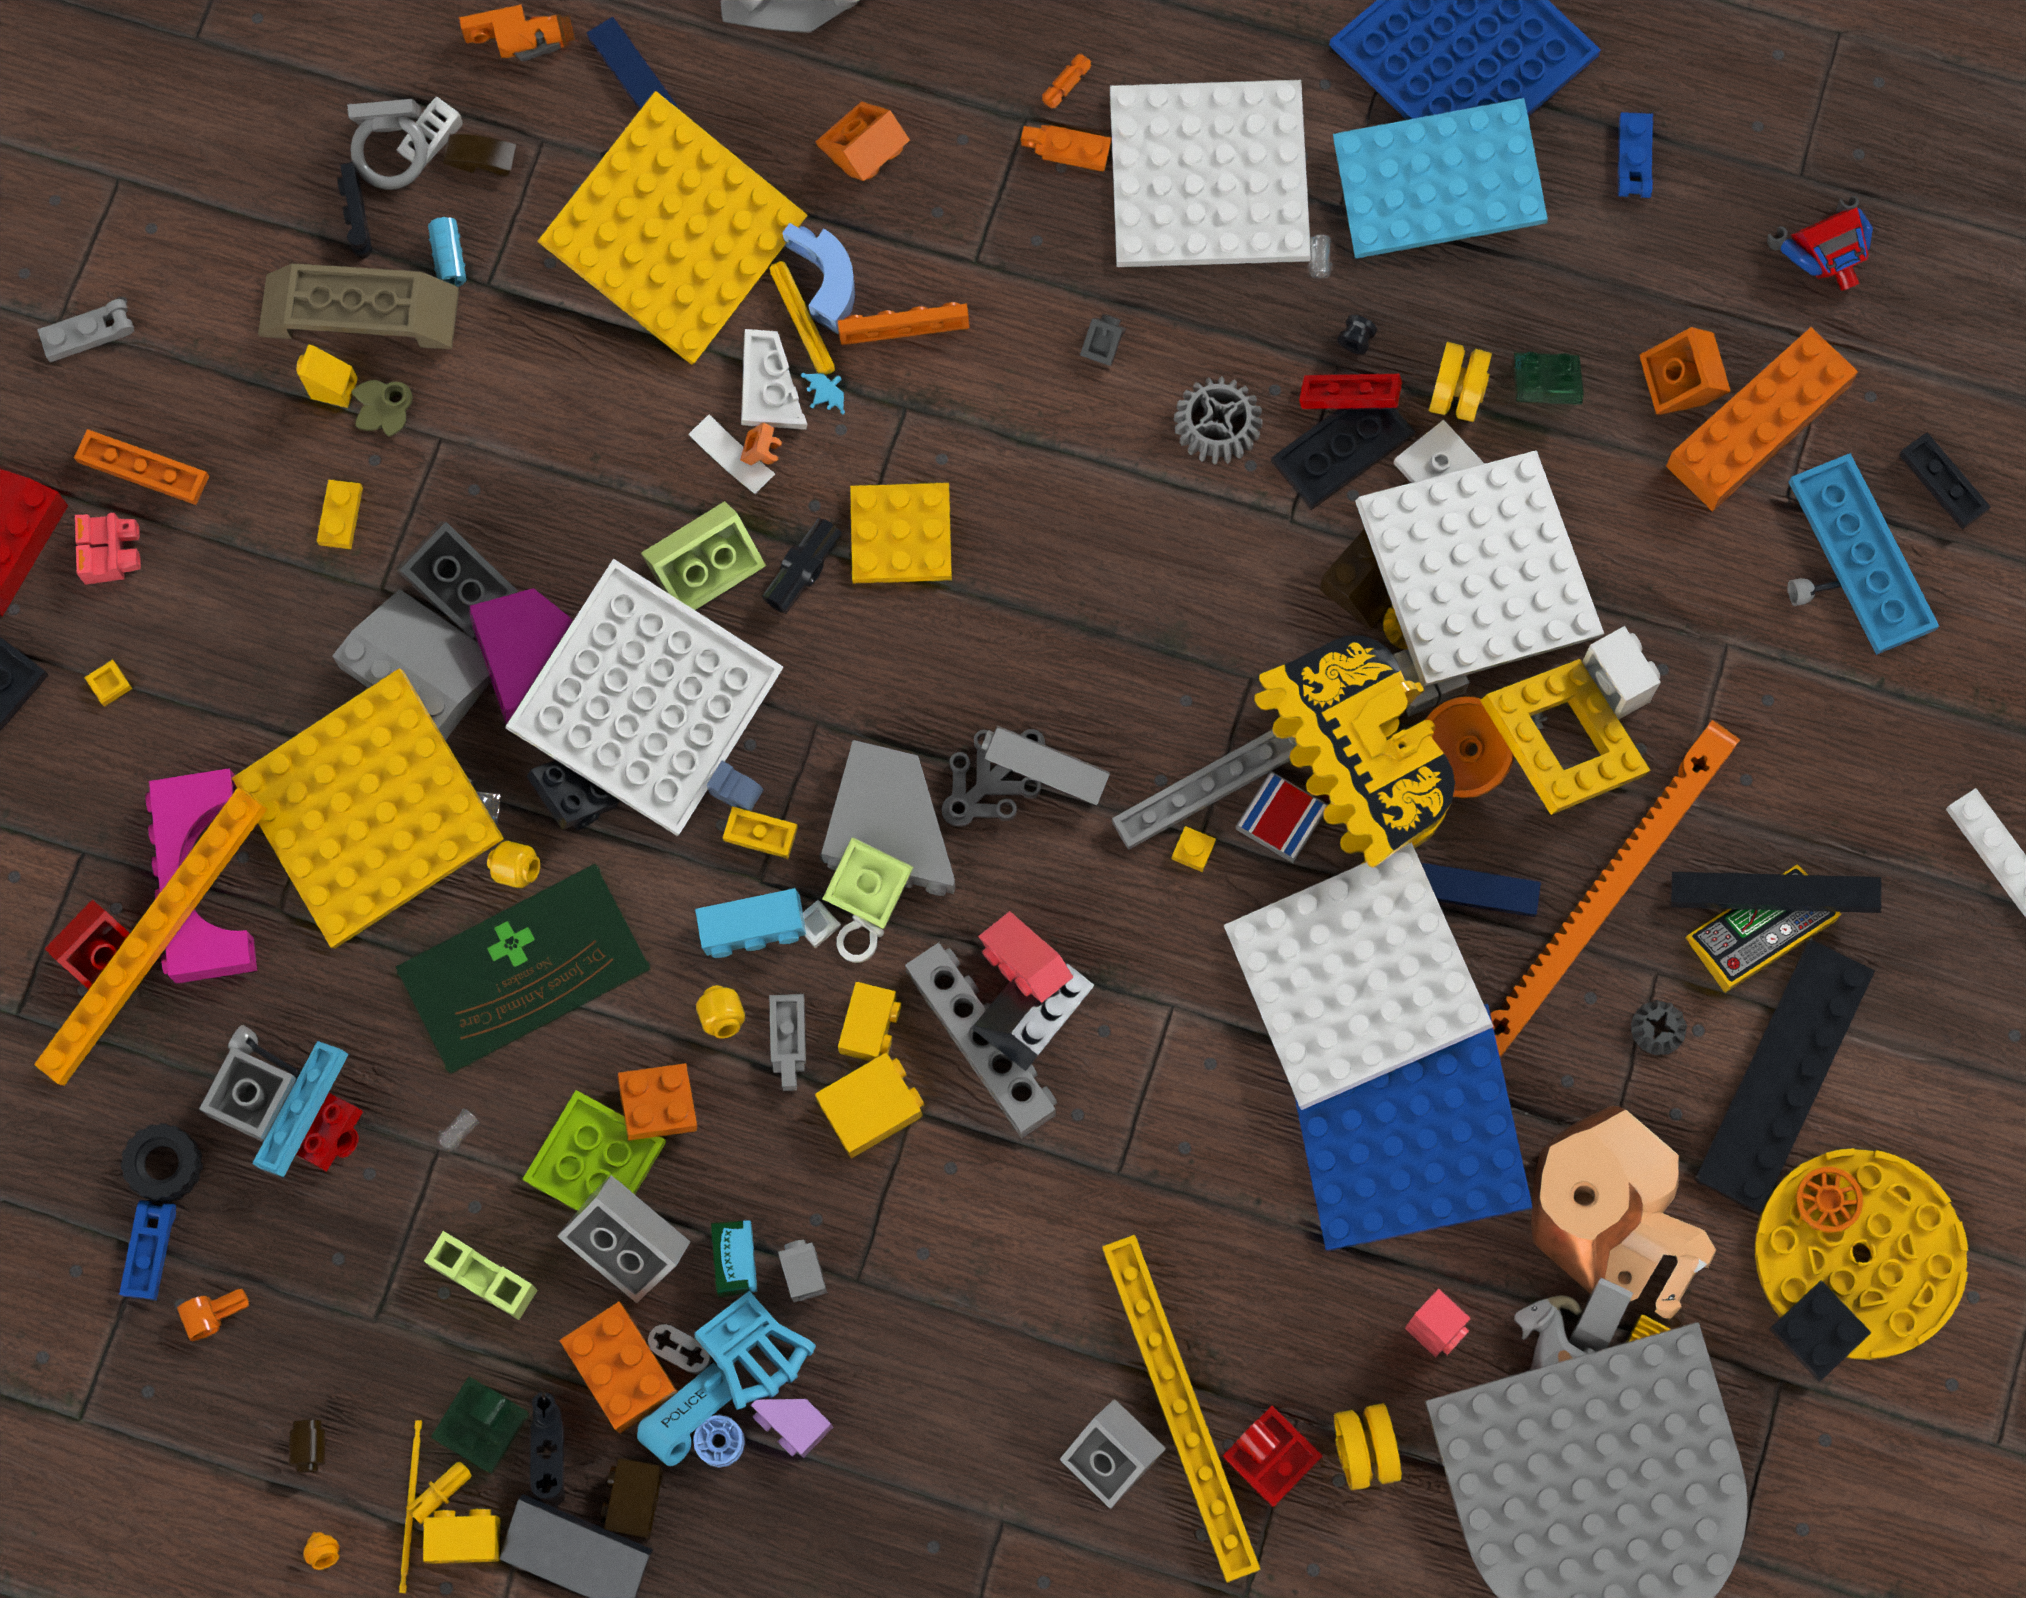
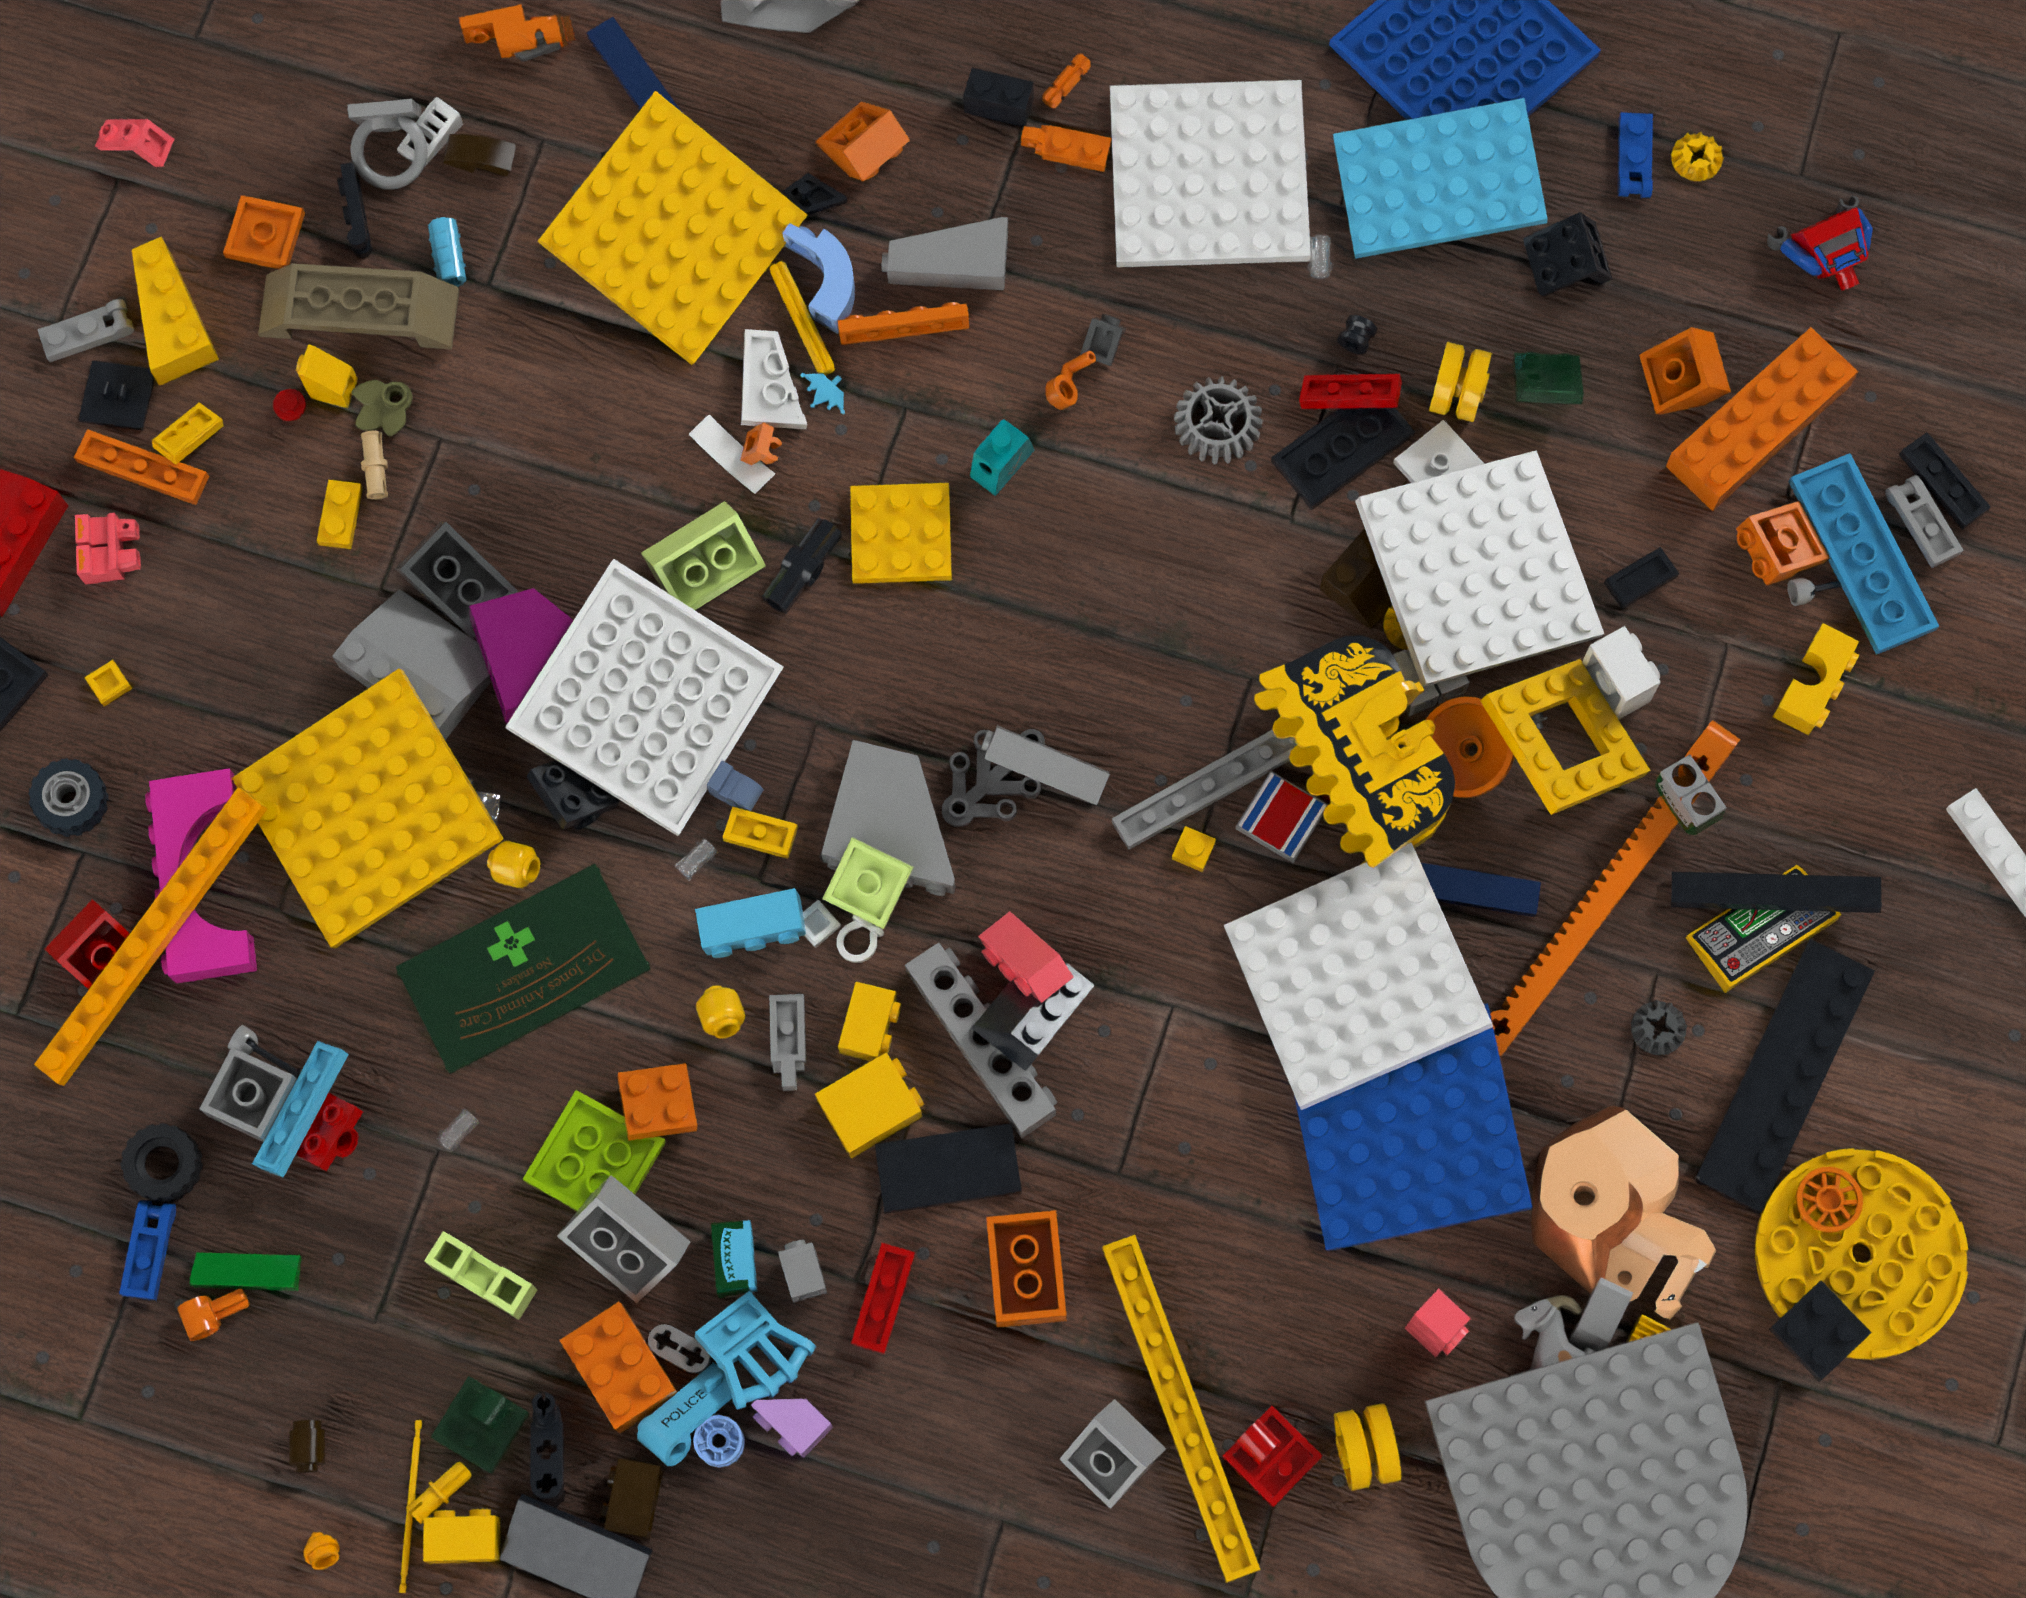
(54, 783): none -> black wheel
(117, 395): none -> black piece
(136, 135): none -> coral bracket
(170, 320): none -> yellow wedge
(187, 433): none -> yellow plate
(246, 1271): none -> green slope
(264, 232): none -> orange plate
(289, 405): none -> red plate
(374, 465): none -> tan pin
(696, 859): none -> clear pin
(813, 195): none -> black piece
(883, 1298): none -> red plate
(948, 1168): none -> black tile
(951, 257): none -> light grey slope
(998, 97): none -> black brick
(1003, 453): none -> teal torso
(1026, 1269): none -> orange brick
(1061, 390): none -> orange plate
(1567, 254): none -> black bracket
(1641, 578): none -> black tile
(1671, 793): none -> light grey piece
(1700, 169): none -> yellow gear
(1781, 543): none -> orange plate
(1805, 704): none -> yellow arch
(1924, 521): none -> light grey plate

